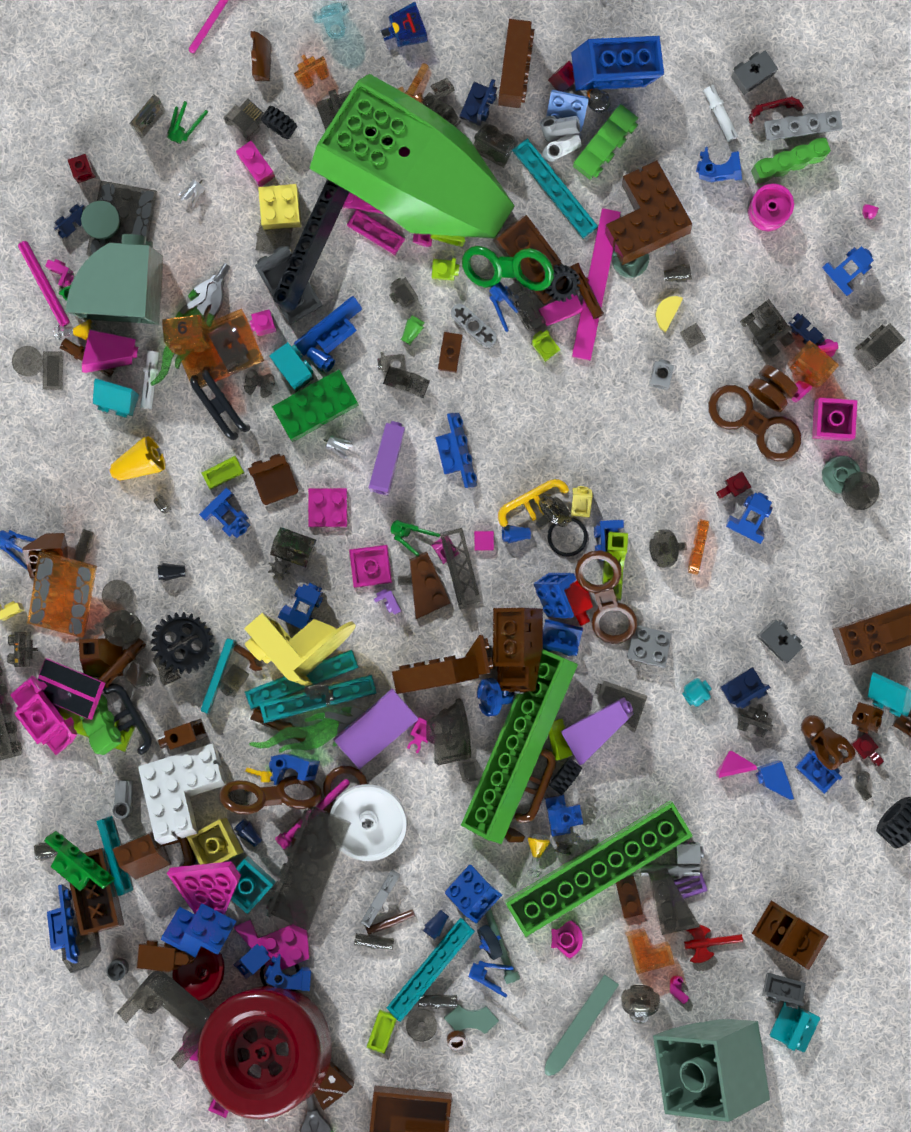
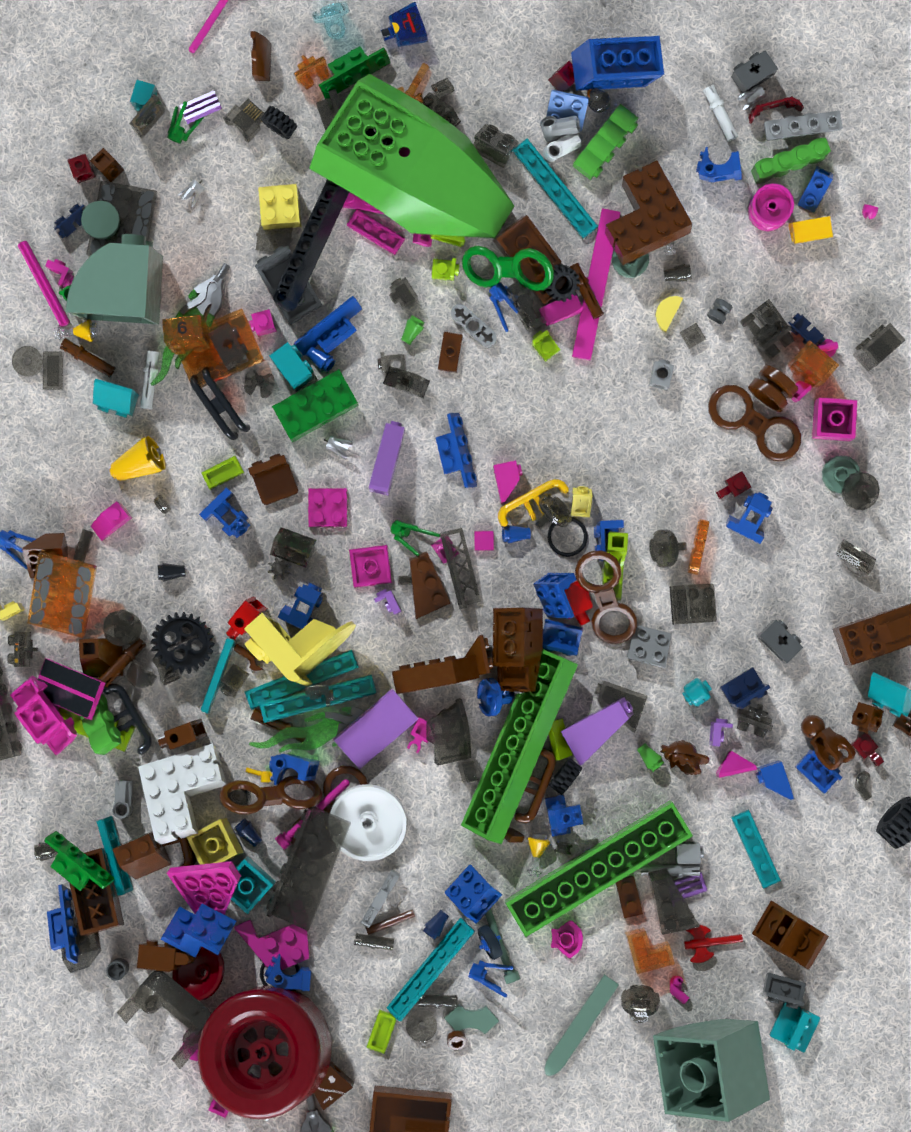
(107, 165): none -> reddish brown bracket
(107, 351): dark pink slope -> none
(109, 591): clear smoke piece -> none
(110, 520): none -> dark pink slope
(141, 94): none -> teal brick
(199, 105): none -> tile
(247, 612): none -> red torso
(252, 960): blue slope -> none
(255, 164): dark pink brick -> none
(351, 68): none -> green bracket
(477, 103): dark blue bracket -> none
(507, 478): none -> dark pink slope
(516, 63): reddish brown brick -> none
(650, 757): none -> bright green cone
(684, 756): none -> reddish brown hair
(692, 603): none -> clear smoke bracket
(716, 734): none -> medium lavender bracket
(719, 311): none -> dark grey wheel
(755, 94): none -> flat silver piece
(756, 849): none -> teal tile
(811, 230): none -> yellow hinge
(815, 189): none -> blue bracket
(856, 557): none -> clear smoke plate
(861, 257): blue tile -> none

